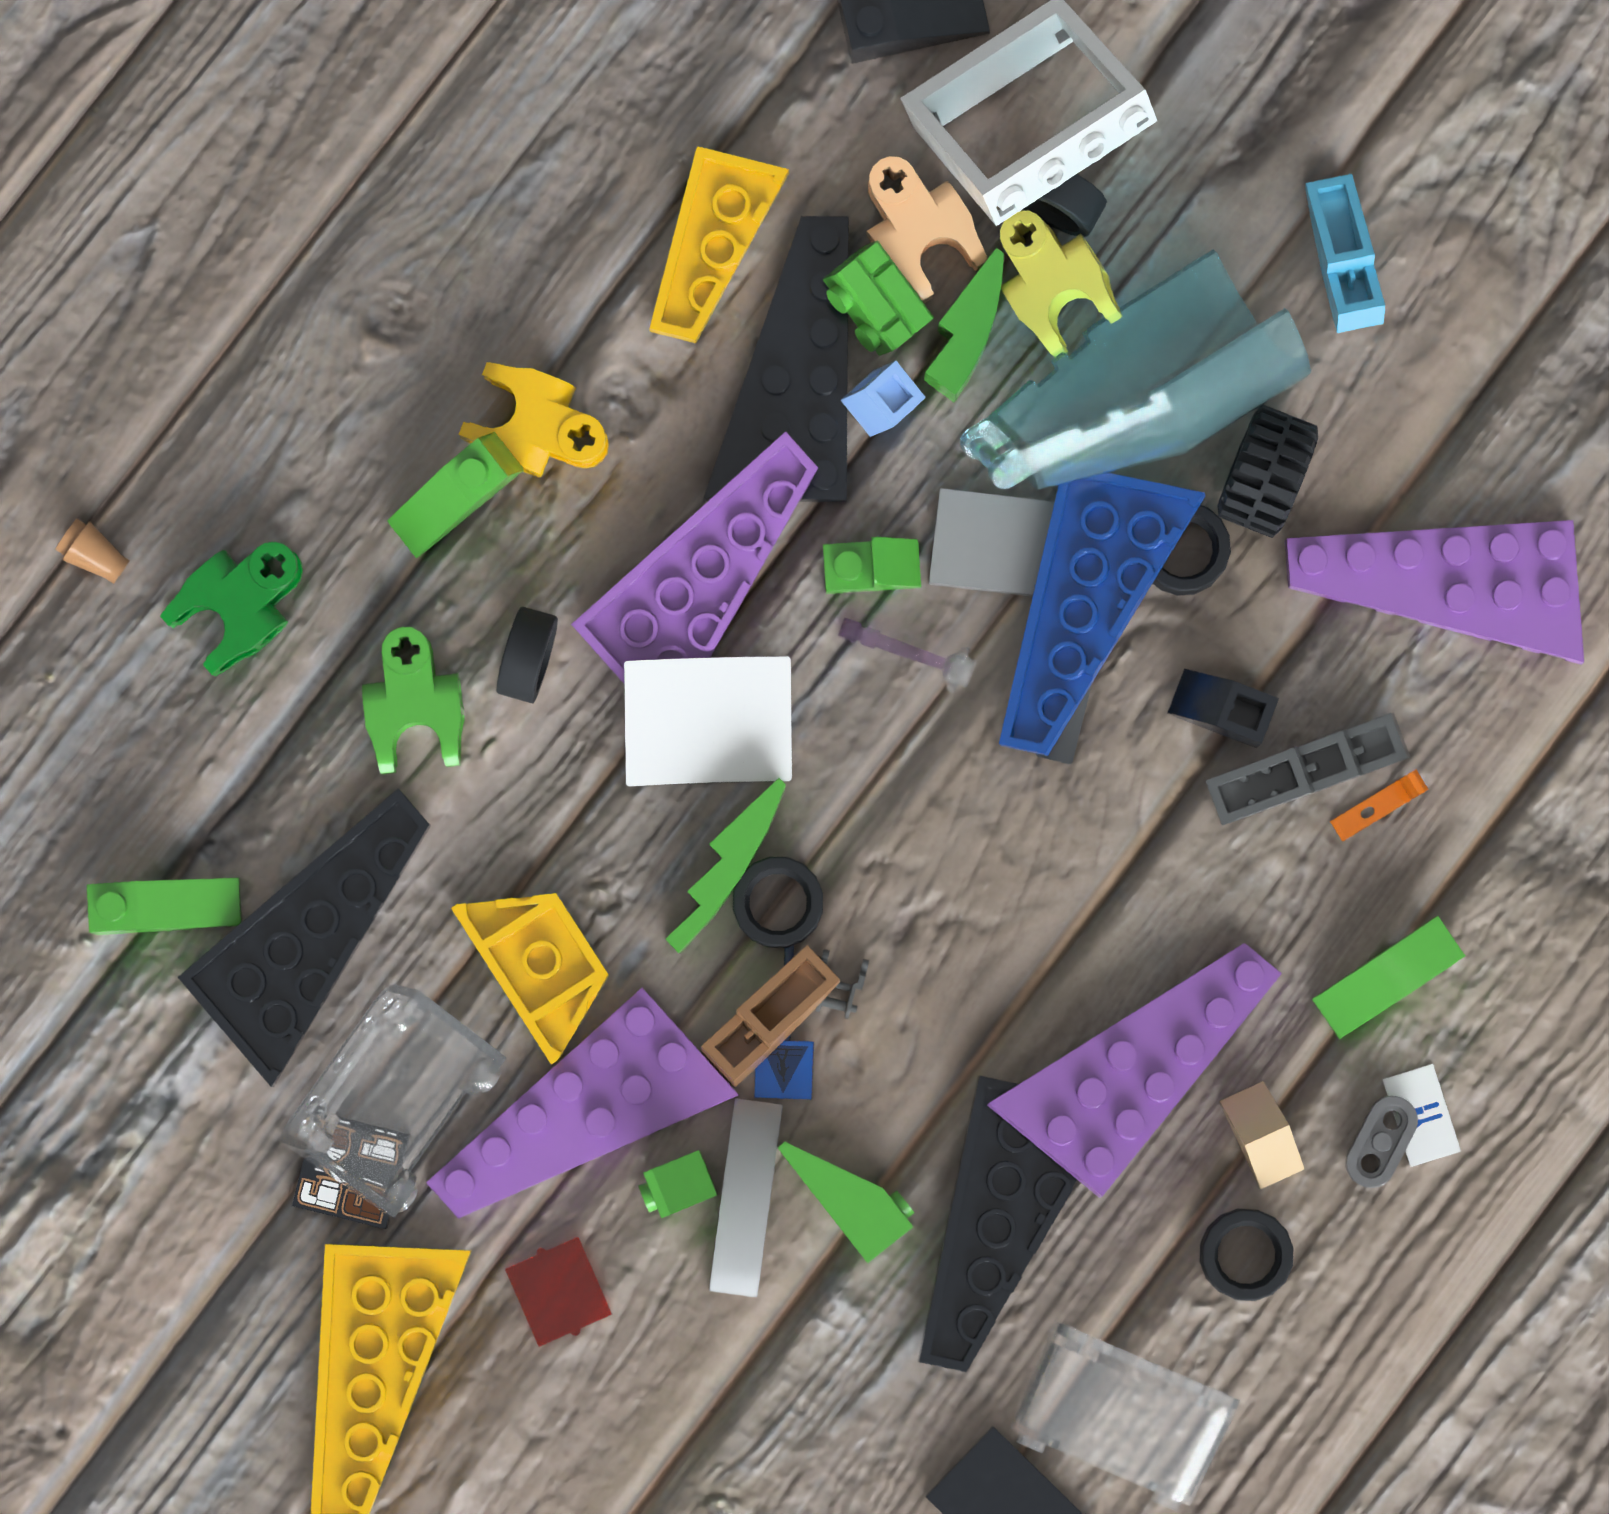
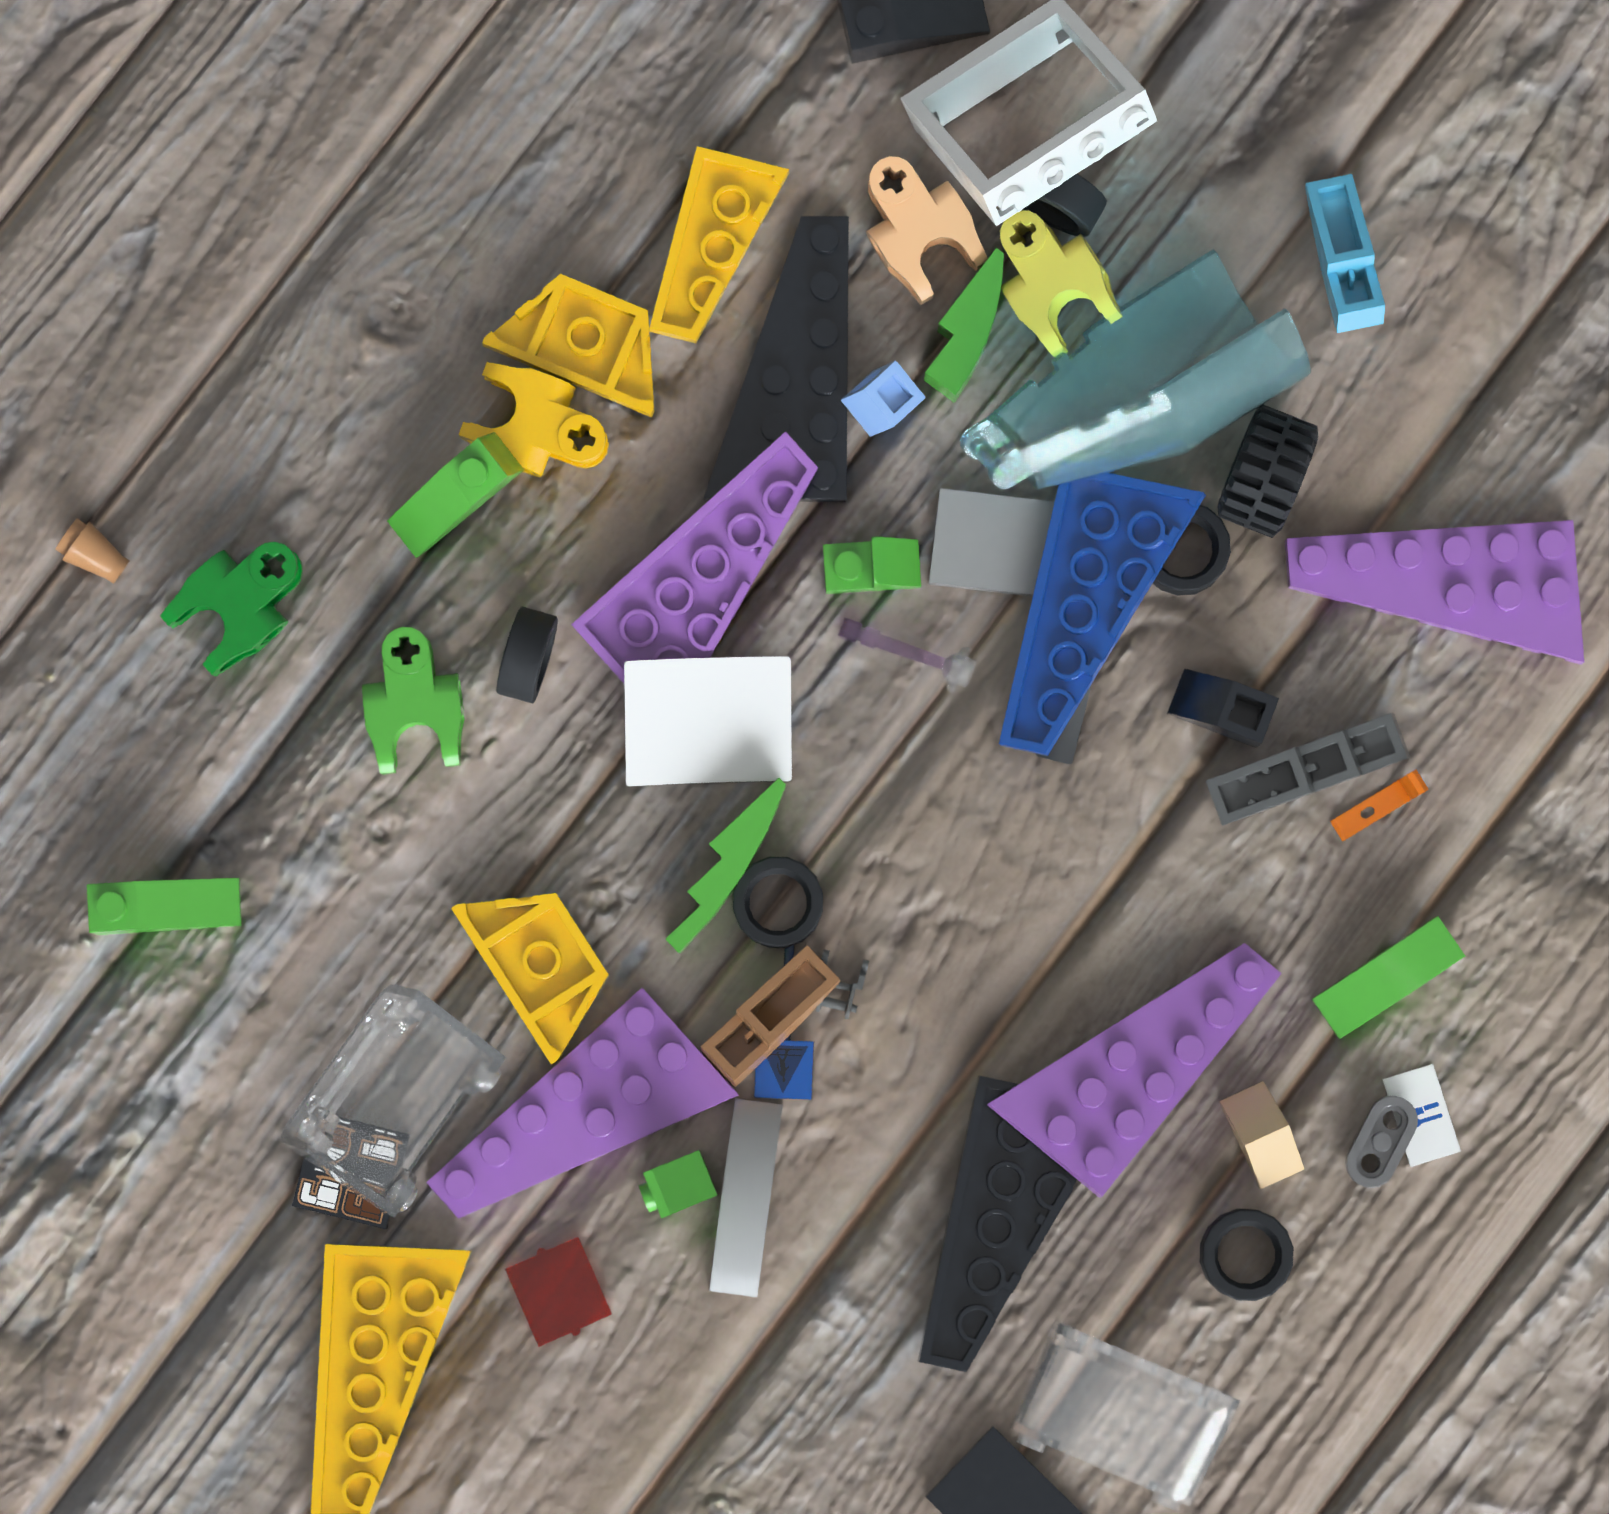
(288, 955): black wing -> none
(584, 341): none -> yellow wing
(857, 1206): bright green slope -> none
(876, 299): bright green brick -> none

